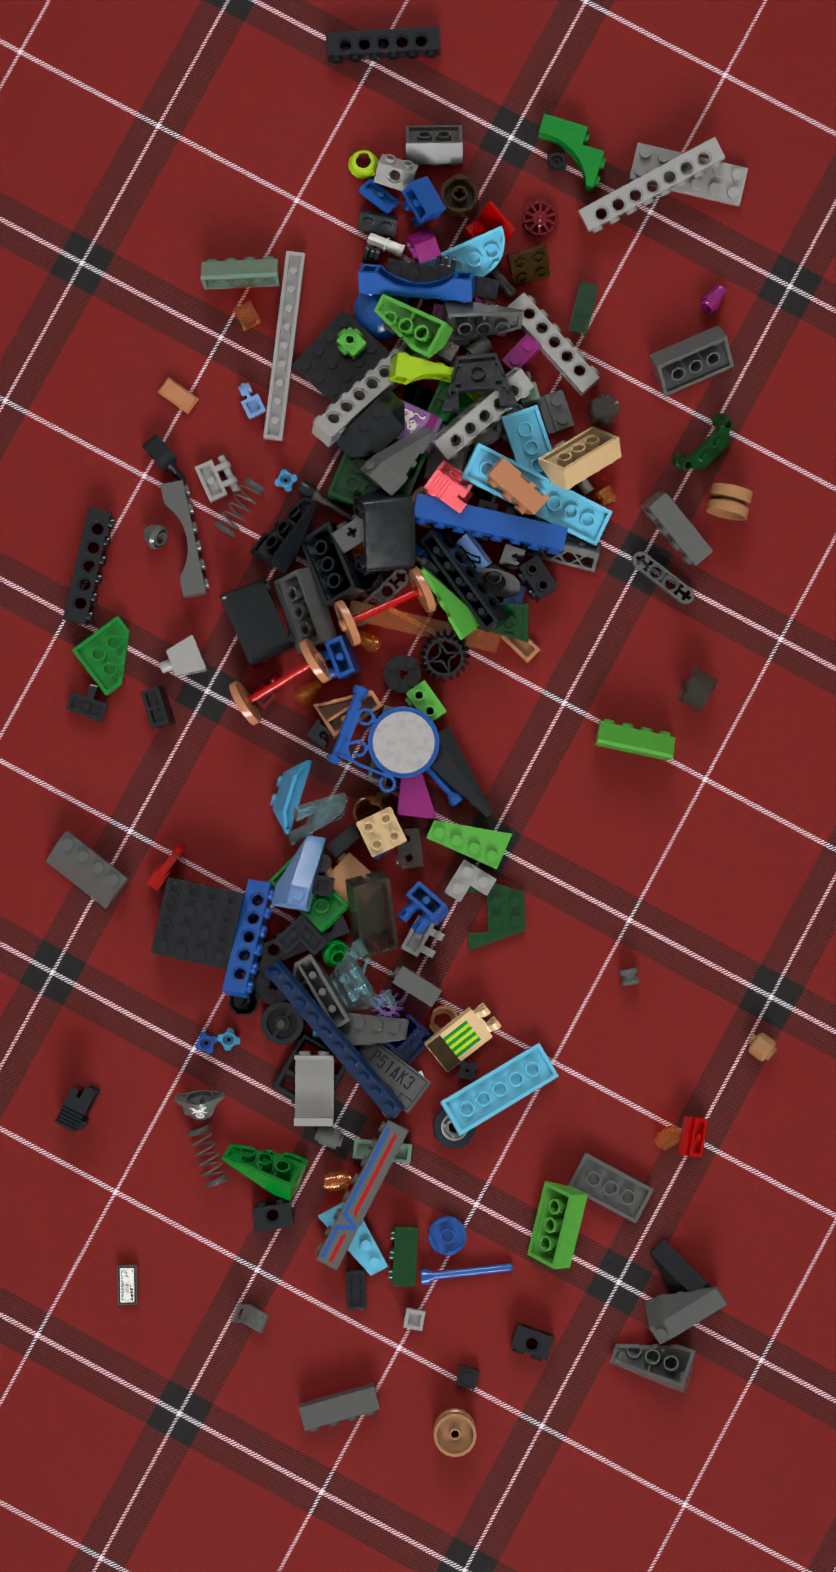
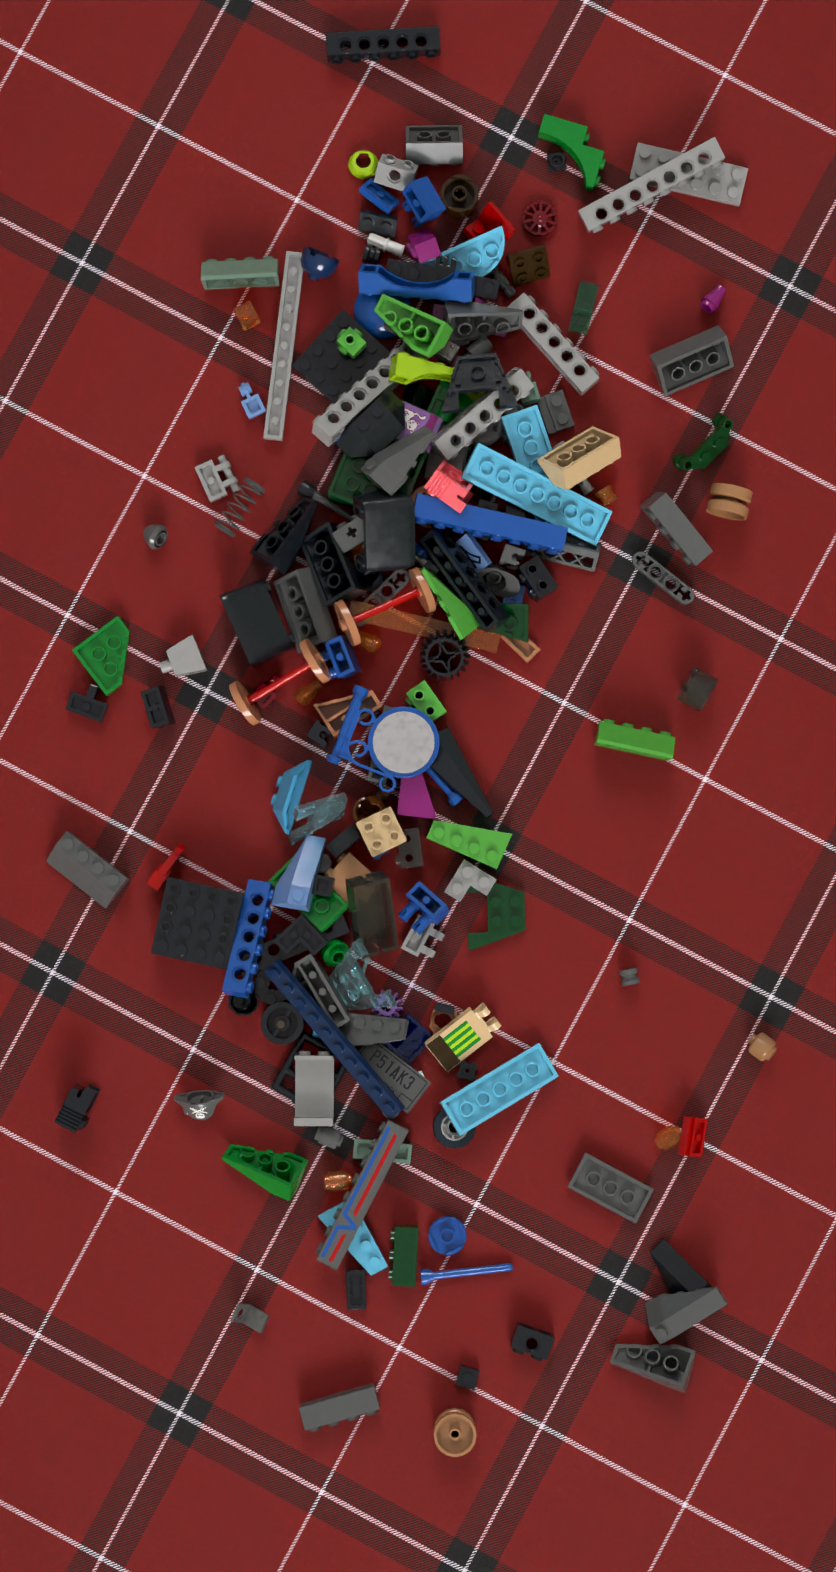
(93, 519): black brick -> none
(127, 1284): tile -> none
(162, 456): black beam -> none
(178, 395): nougat tile -> none
(192, 577): dark grey arch -> none
(196, 1132): dark grey piece -> none
(201, 1045): blue plate -> none
(228, 1034): dark azure plate -> none
(264, 1222): black brick -> none
(286, 485): dark azure plate -> none
(318, 263): none -> dark blue cylinder
(393, 667): black plate -> none
(414, 1319): light grey plate -> none
(416, 985): dark grey brick -> none
(444, 1008): none -> black tile
(515, 487): nougat wedge -> none
(521, 354): magenta brick -> none
(557, 1225): bright green slope -> none
(603, 410): clear smoke brick -> none

